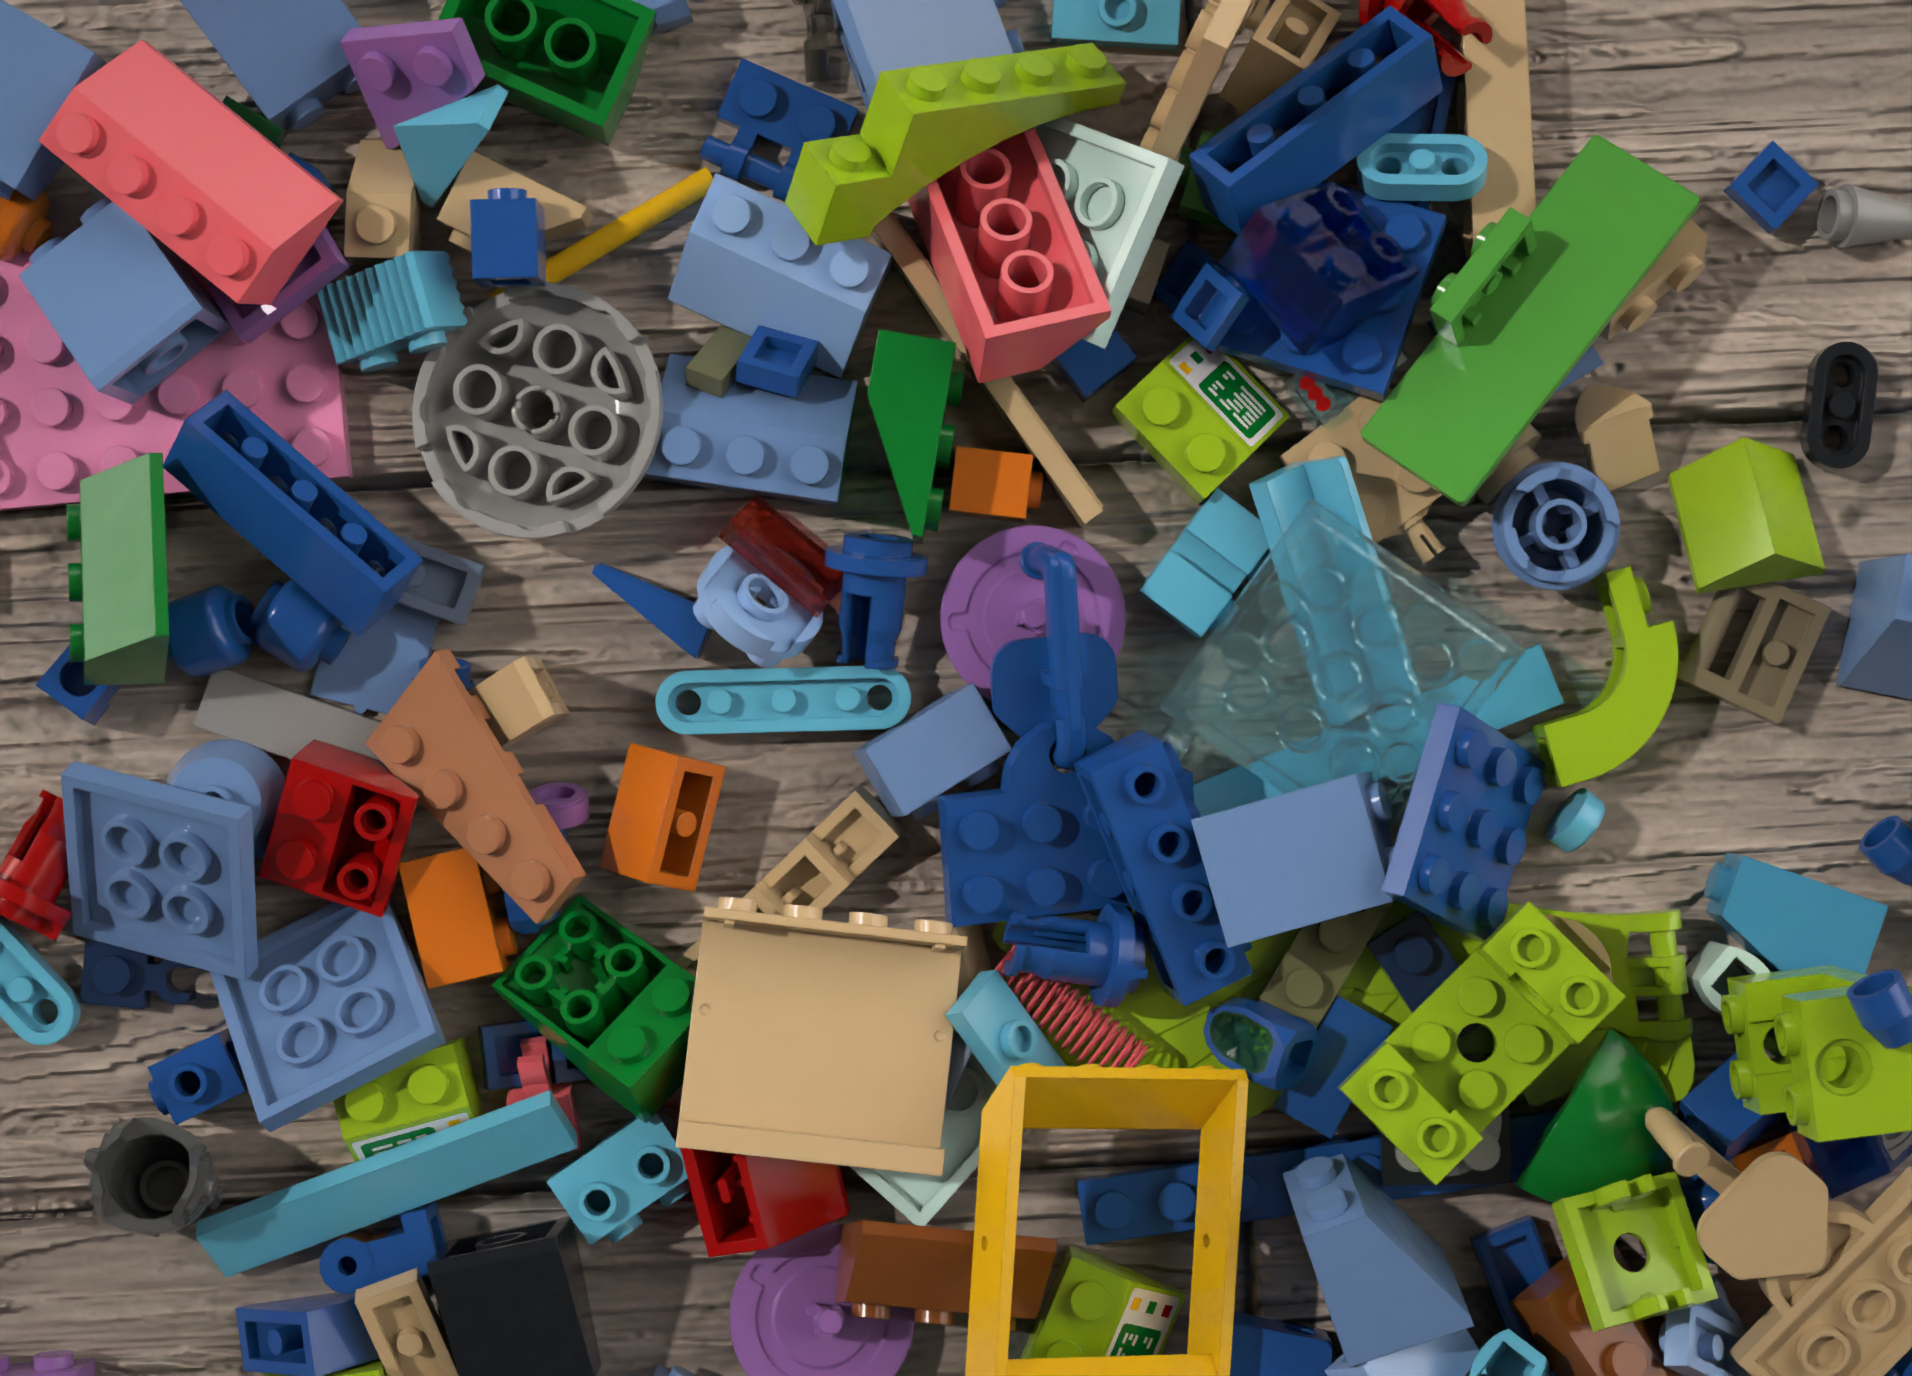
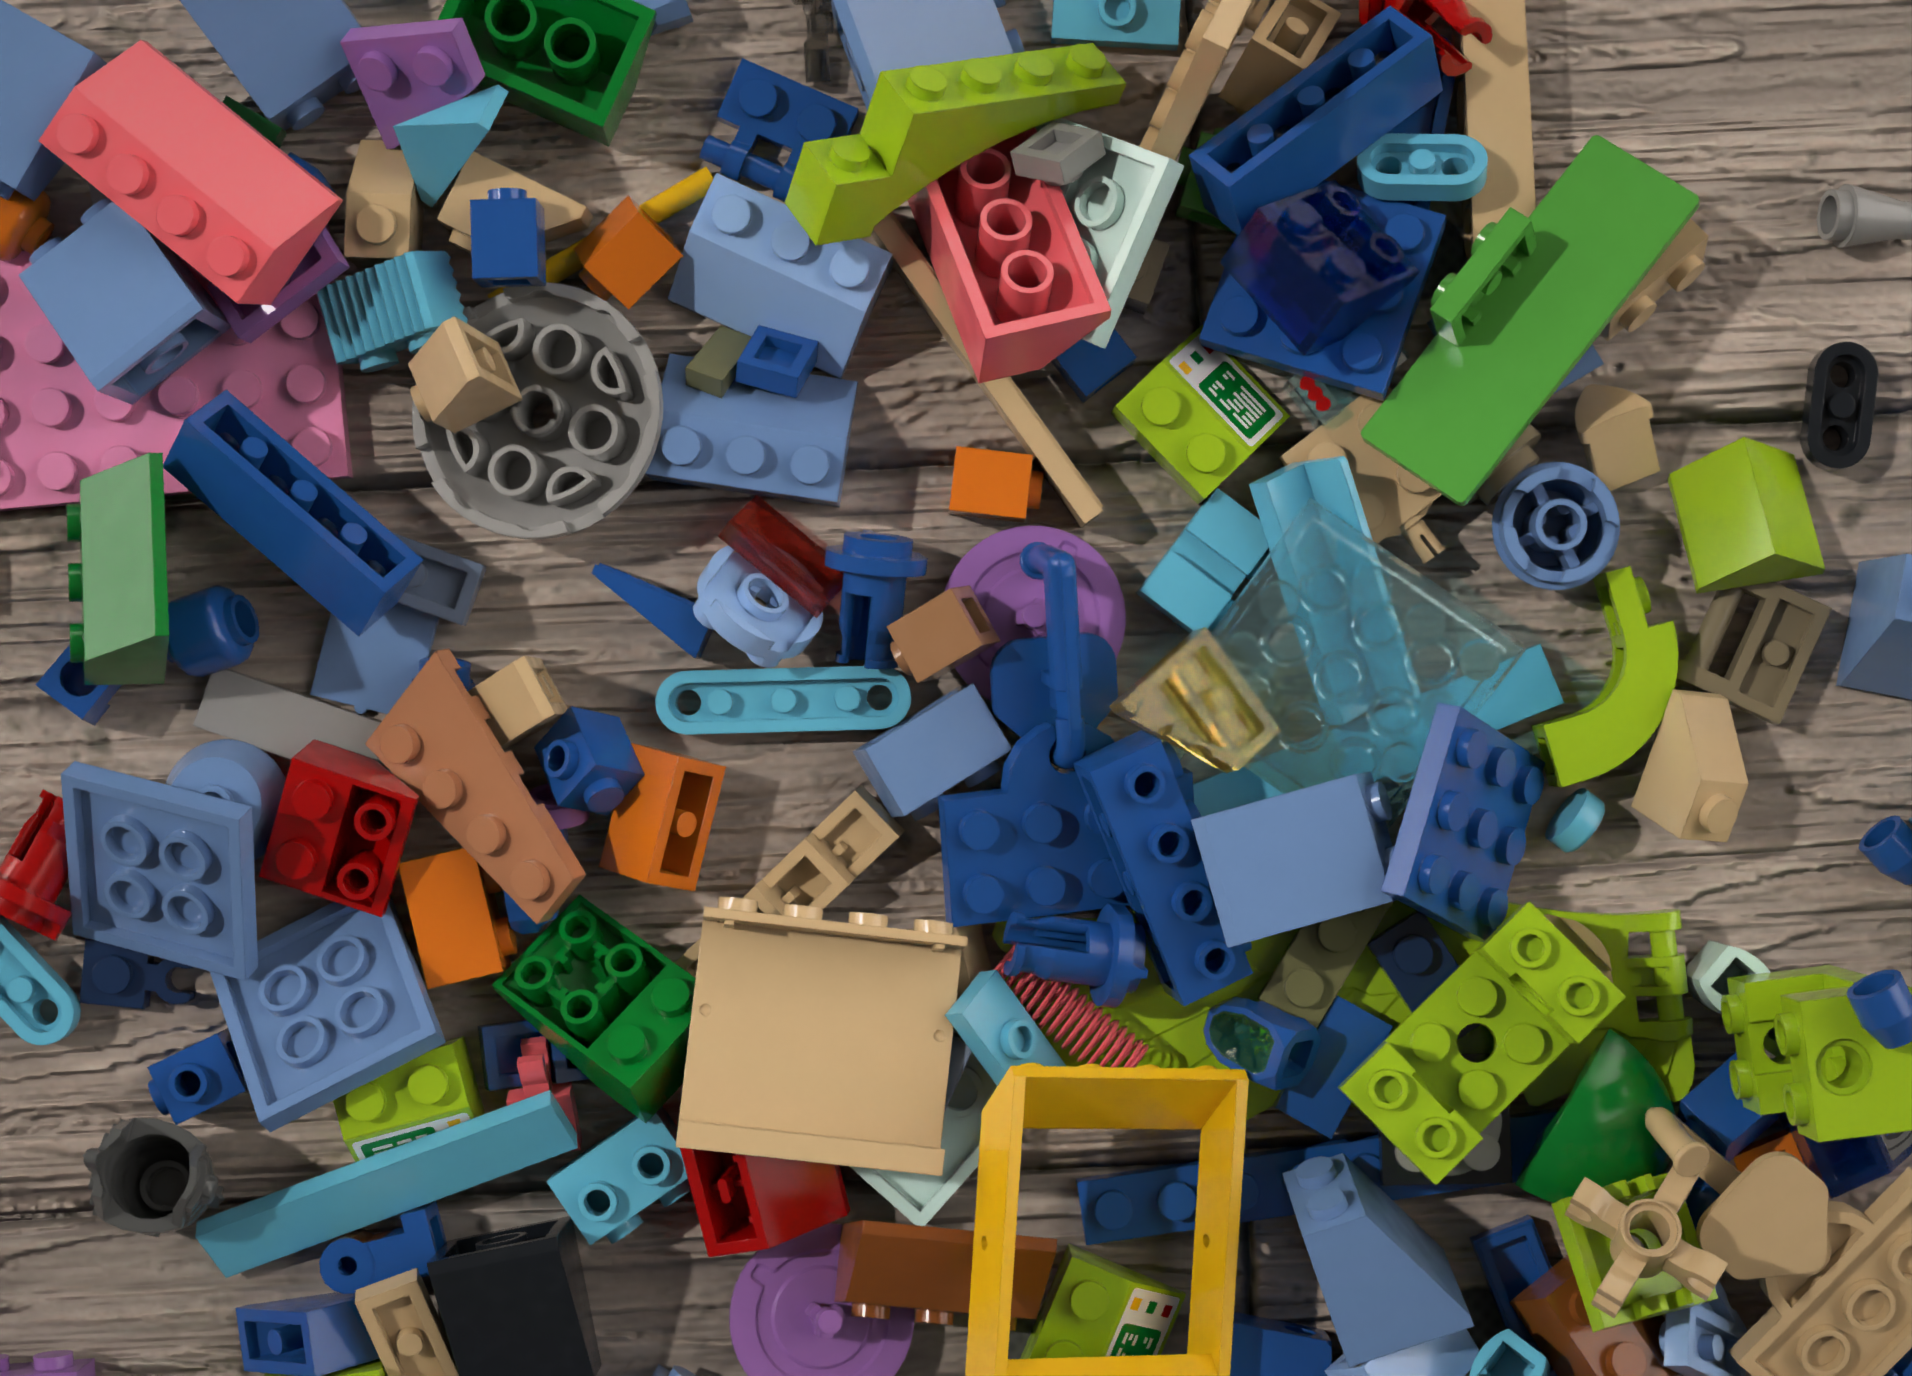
(297, 627): blue head -> none
(461, 377): none -> tan slope
(588, 761): none -> blue brick
(626, 254): none -> orange brick
(908, 399): green slope -> none
(941, 634): none -> medium nougat brick
(1058, 153): none -> light grey plate
(1200, 705): none -> clear yellow wing
(1201, 295): blue slope -> none
(1600, 1211): none -> tan pin
(1694, 769): none -> tan slope
(1771, 187): blue plate -> none
(1790, 917): dark azure slope -> none

